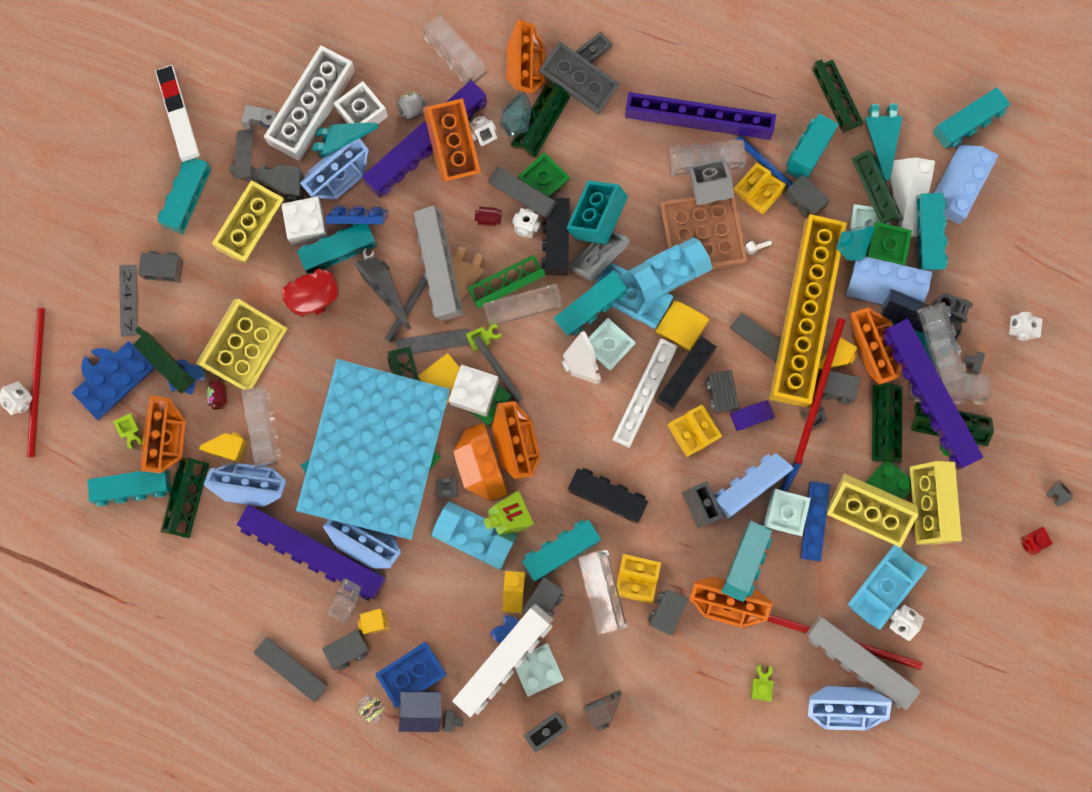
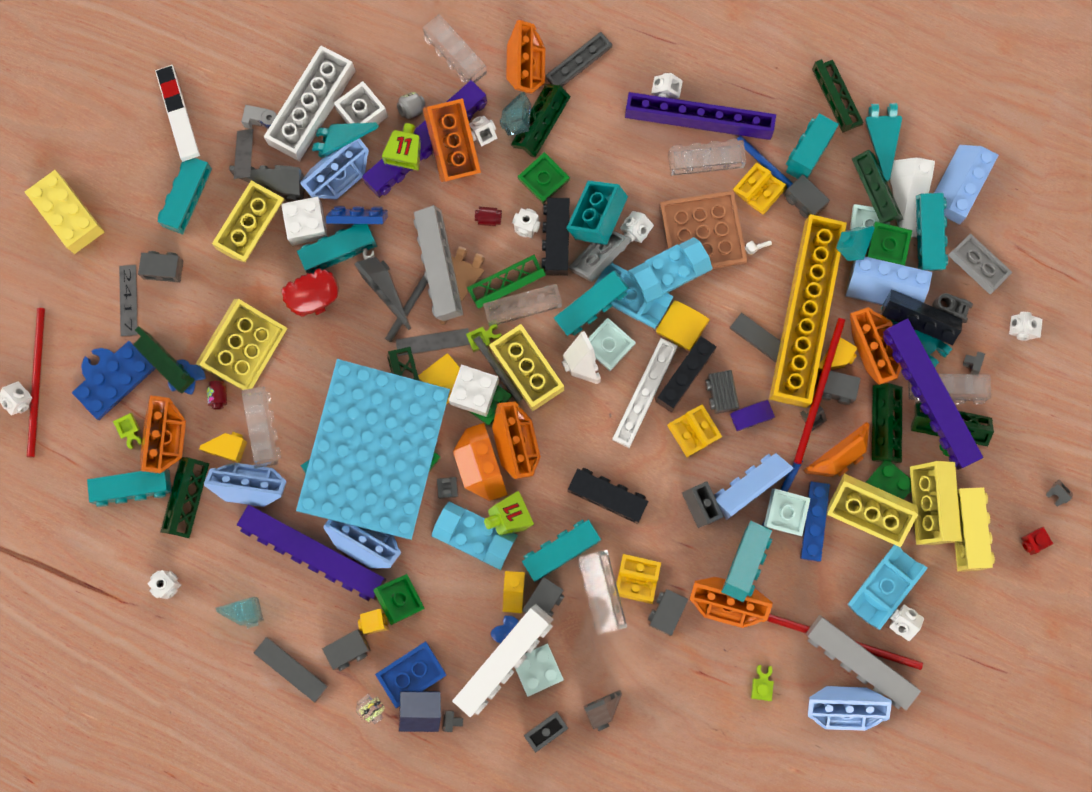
(64, 212): none -> light yellow brick
(170, 584): none -> white brick
(243, 612): none -> clear light blue slope
(345, 601): clear slope -> none
(398, 599): none -> green plate
(403, 148): none -> lime torso
(522, 192): dark grey tile -> none
(526, 367): none -> light yellow brick
(578, 77): dark grey plate -> none
(636, 227): none -> white brick
(667, 86): none -> white brick
(711, 181): light grey brick -> none
(841, 455): none -> orange wedge
(941, 342): clear brick -> none
(971, 118): teal brick -> none
(974, 550): none -> light yellow brick
(980, 264): none -> light grey plate

